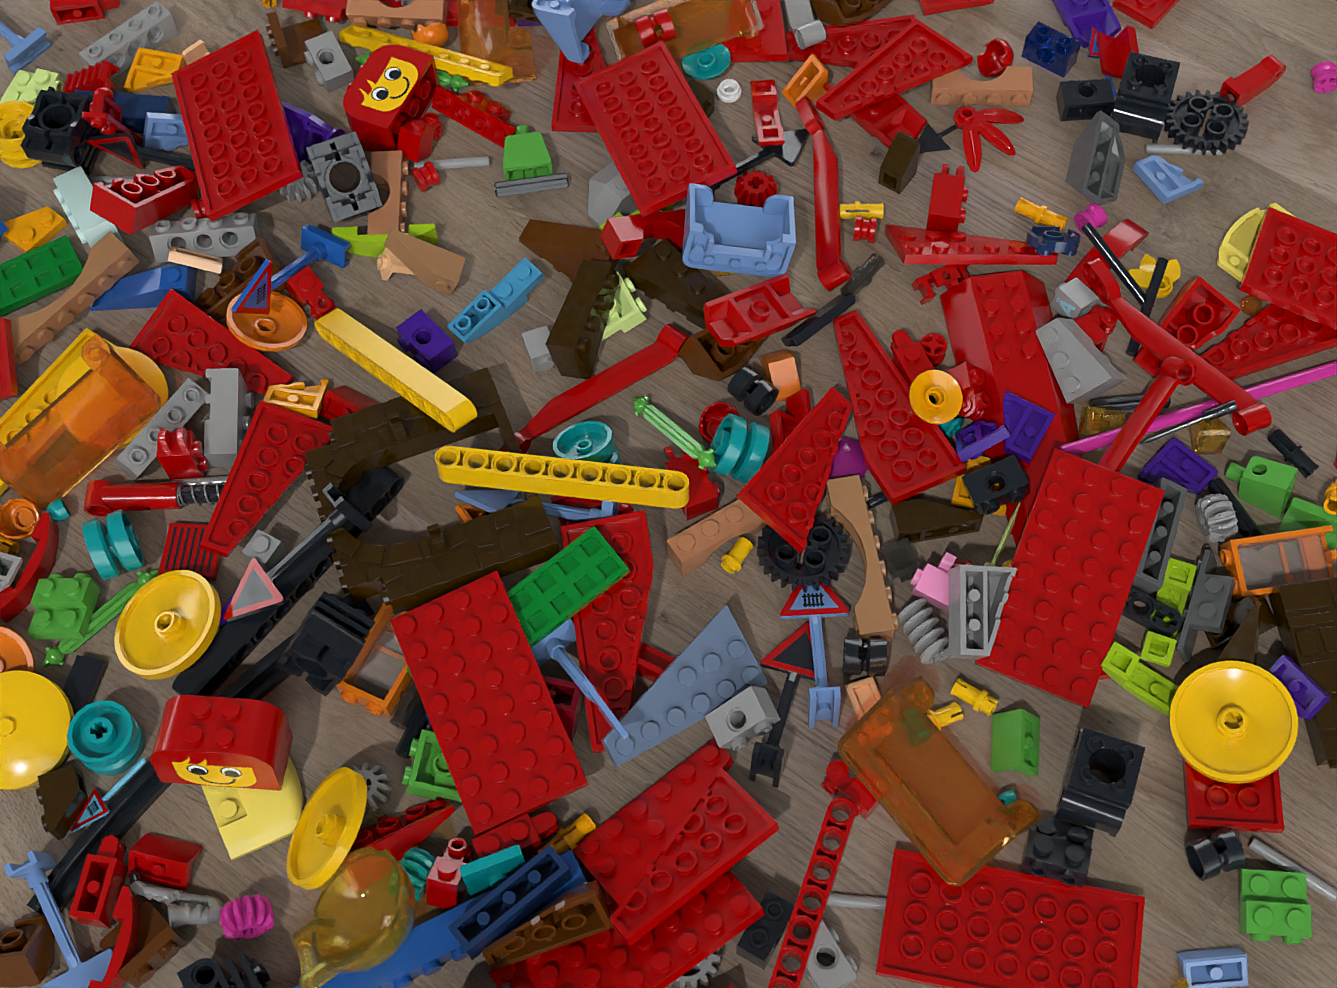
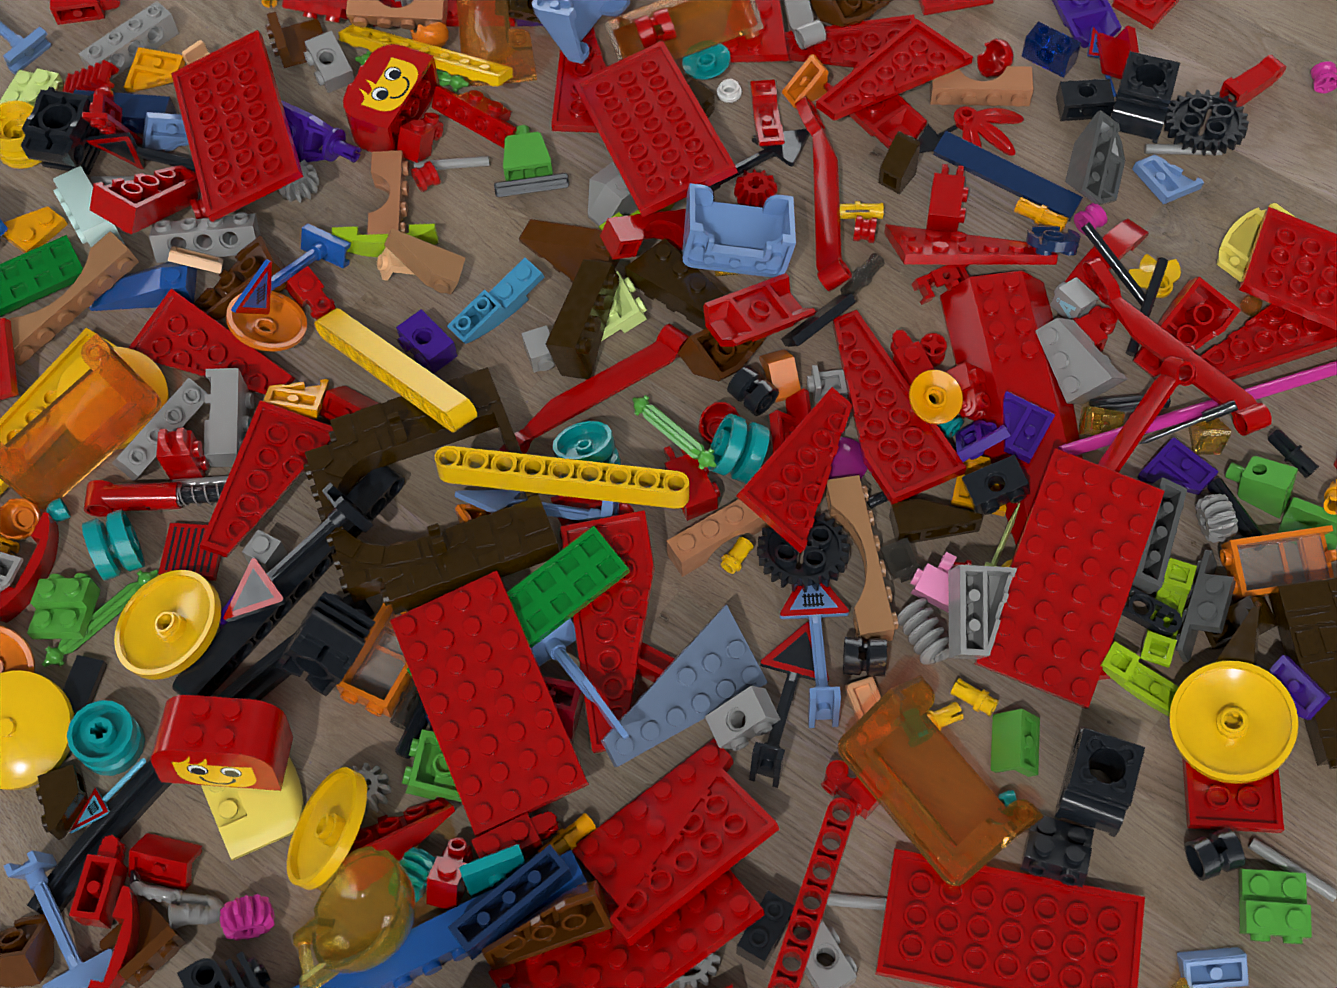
(363, 193): piece -> none
(821, 382): none -> light grey bracket
(1007, 175): none -> dark blue tile

